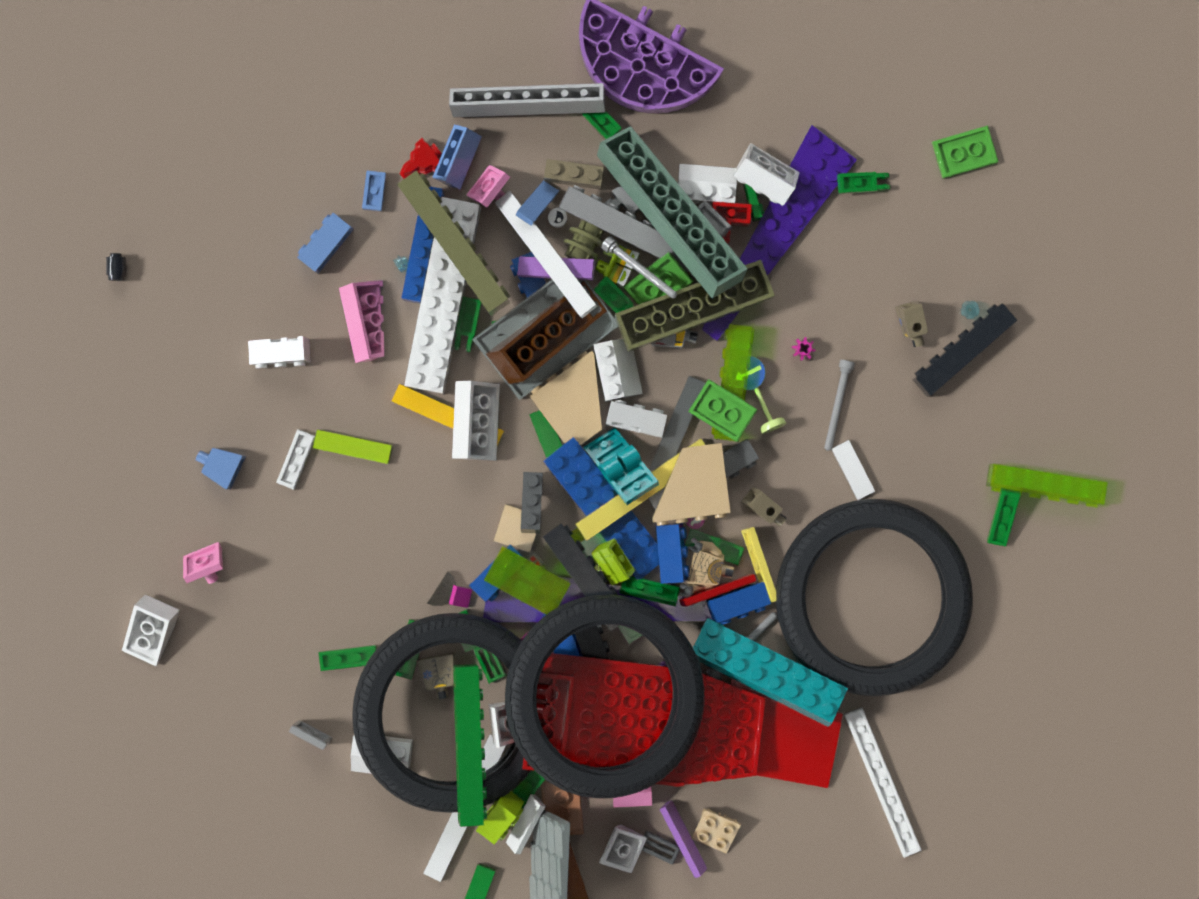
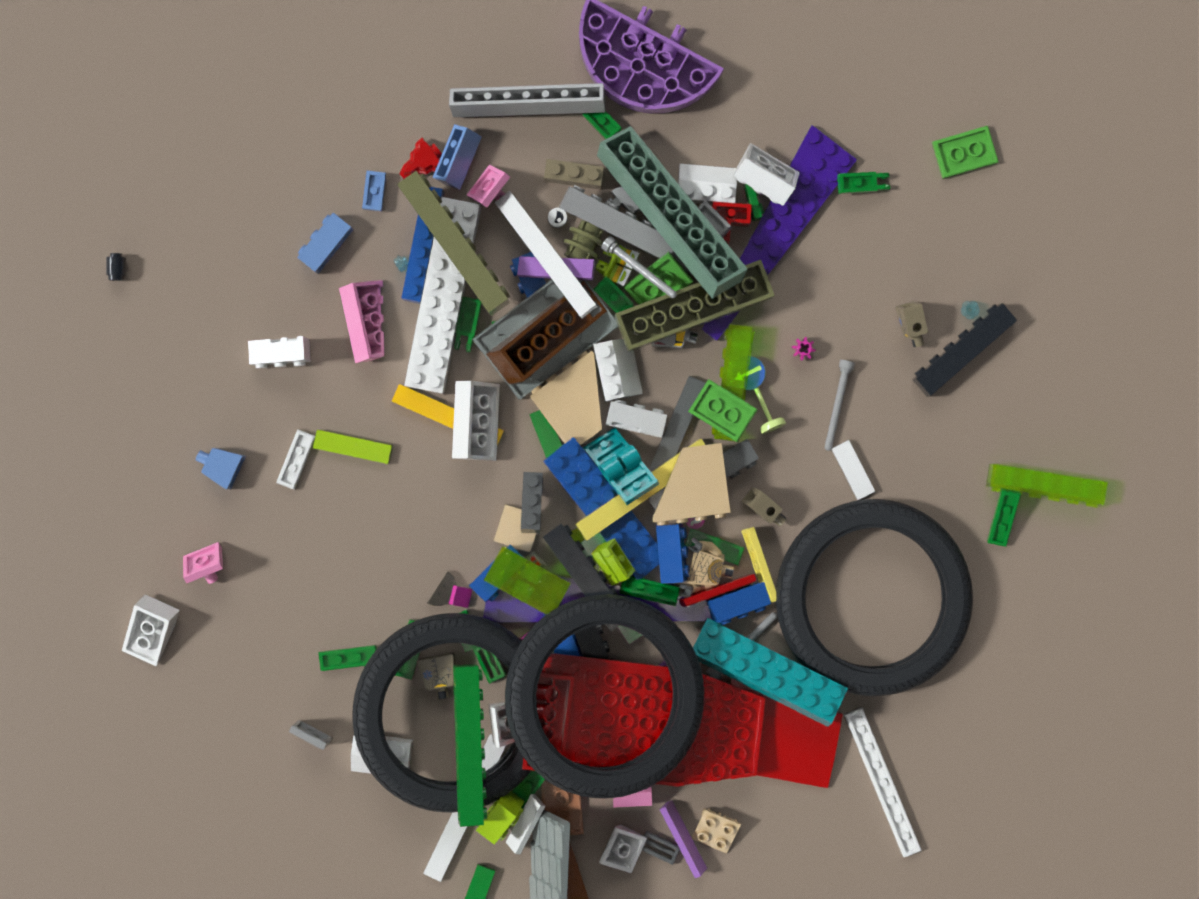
(537, 203): medium blue tile -> none

